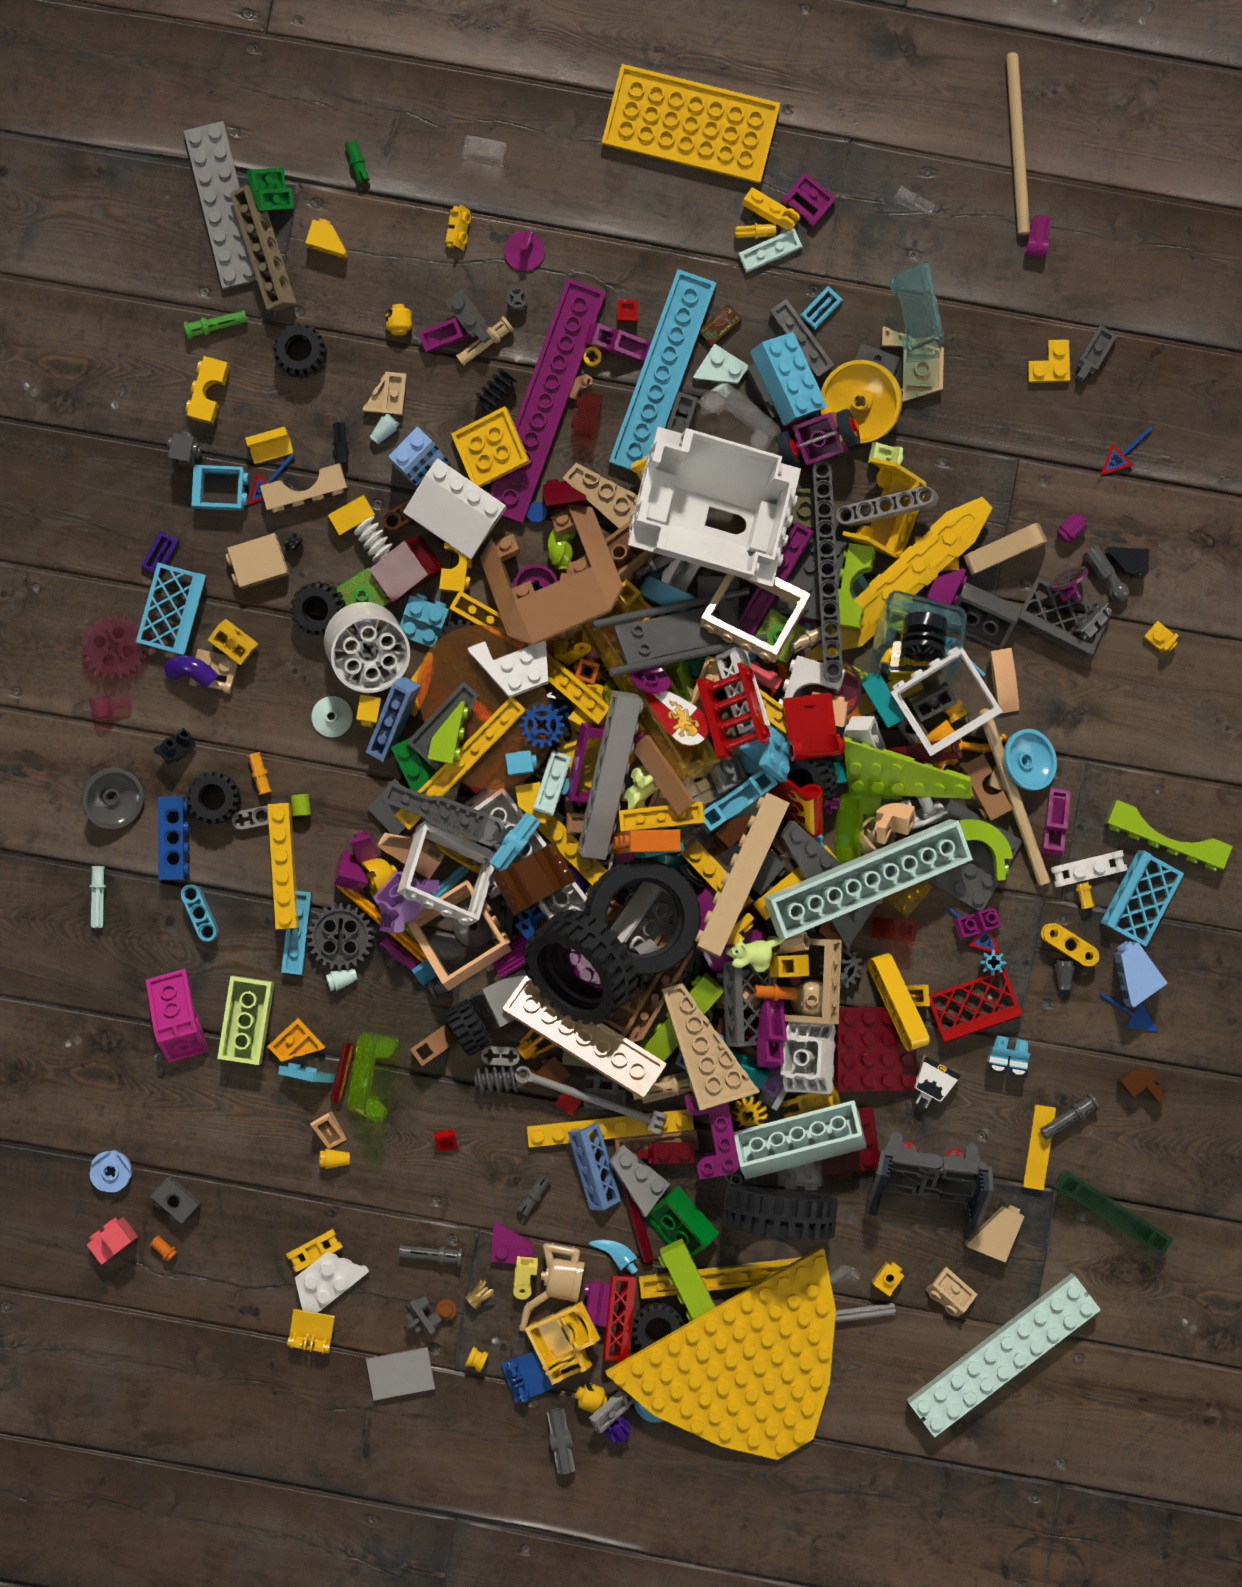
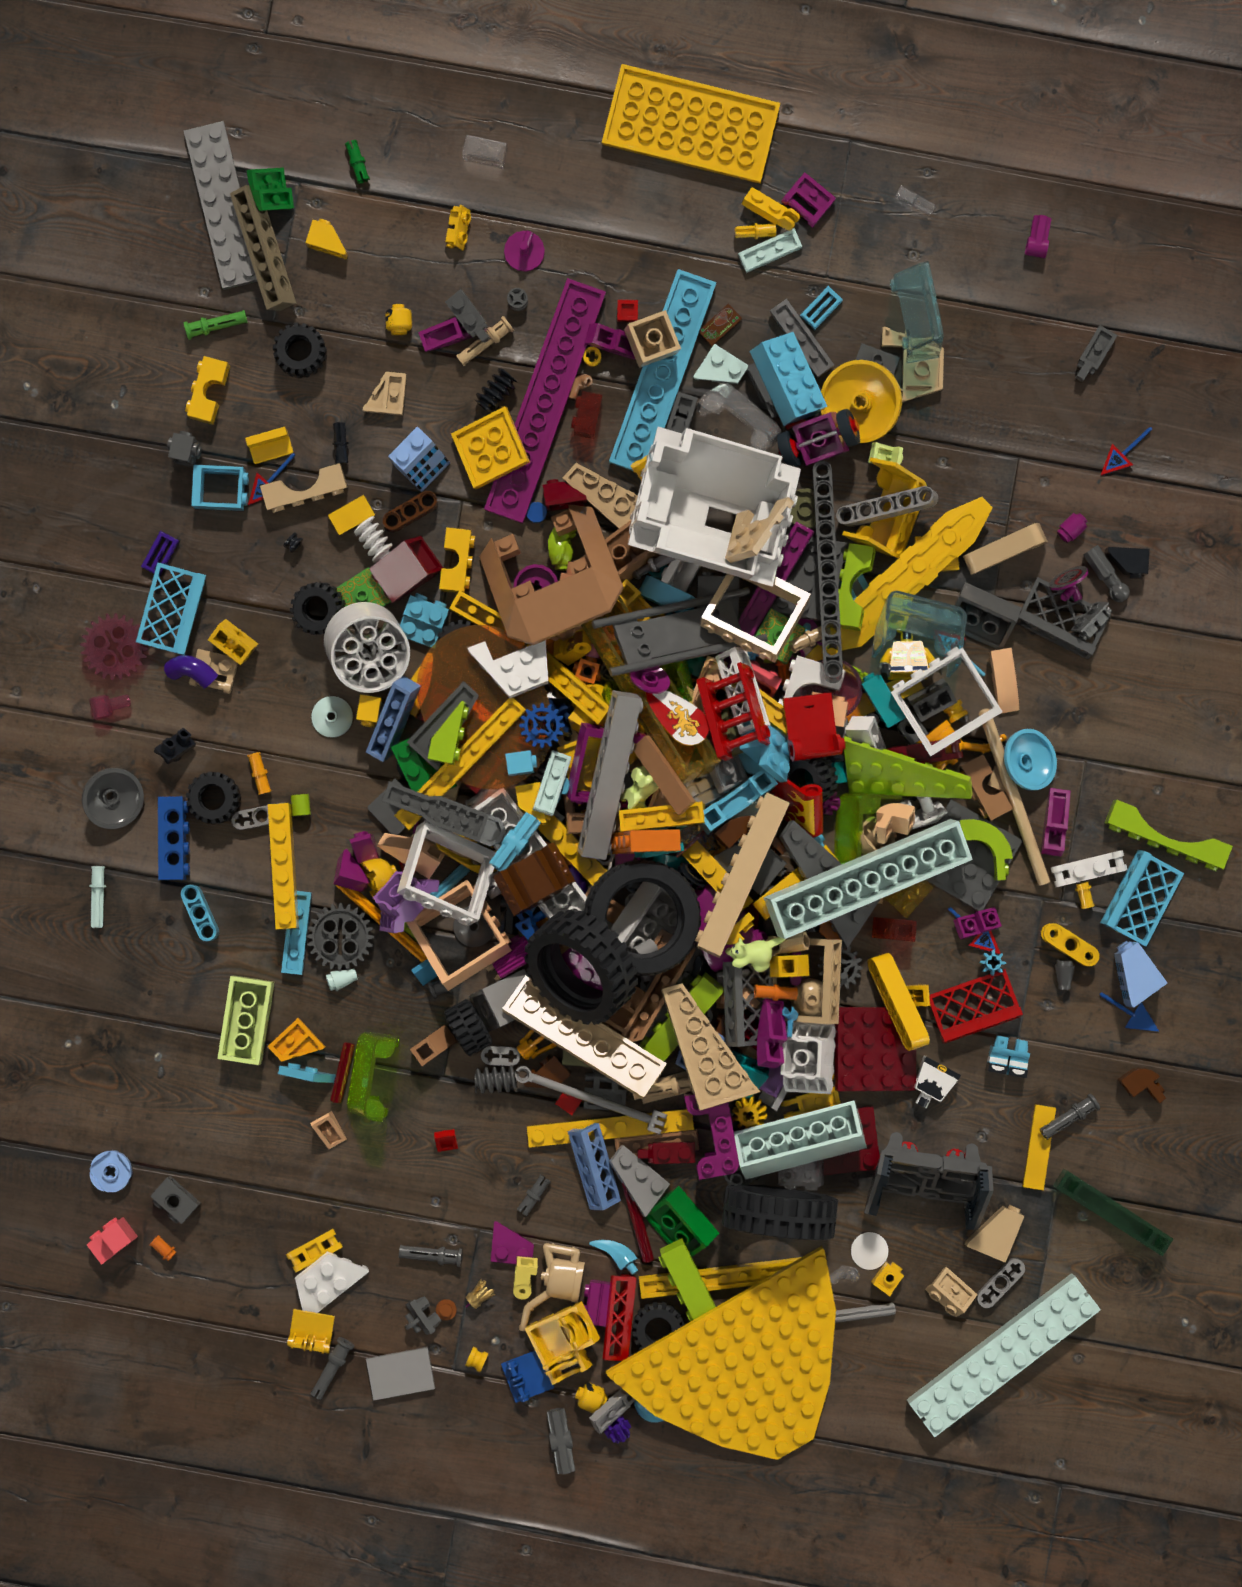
(174, 1017): dark pink bracket -> none
(257, 561): tan brick -> none
(333, 1158): yellow cone -> none
(336, 1359): none -> dark grey pin
(386, 426): light aqua cone -> none
(398, 953): magenta pin -> none
(454, 508): white slope -> none
(652, 338): none -> tan brick
(749, 537): none -> tan wing
(790, 1018): none -> dark azure hand
(869, 1250): none -> white sticker
(924, 636): black wheel -> none
(945, 587): magenta slope -> none
(994, 1298): none -> light grey beam
(1018, 148): tan piece -> none
(1056, 368): yellow plate -> none
(1161, 637): yellow bracket -> none

